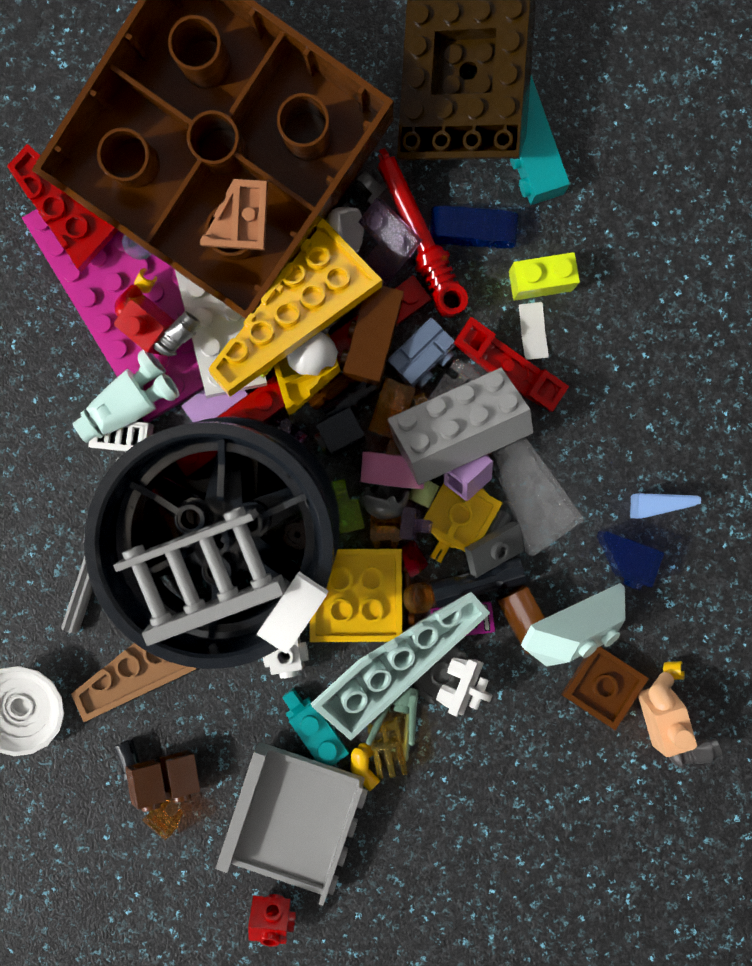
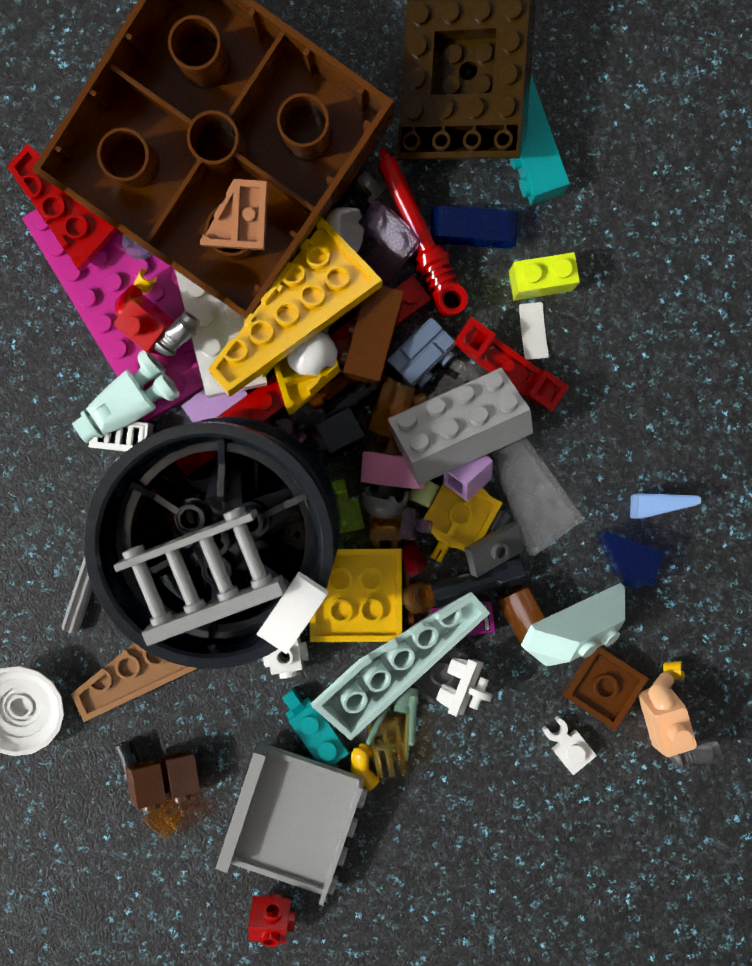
(570, 747): none -> white plate

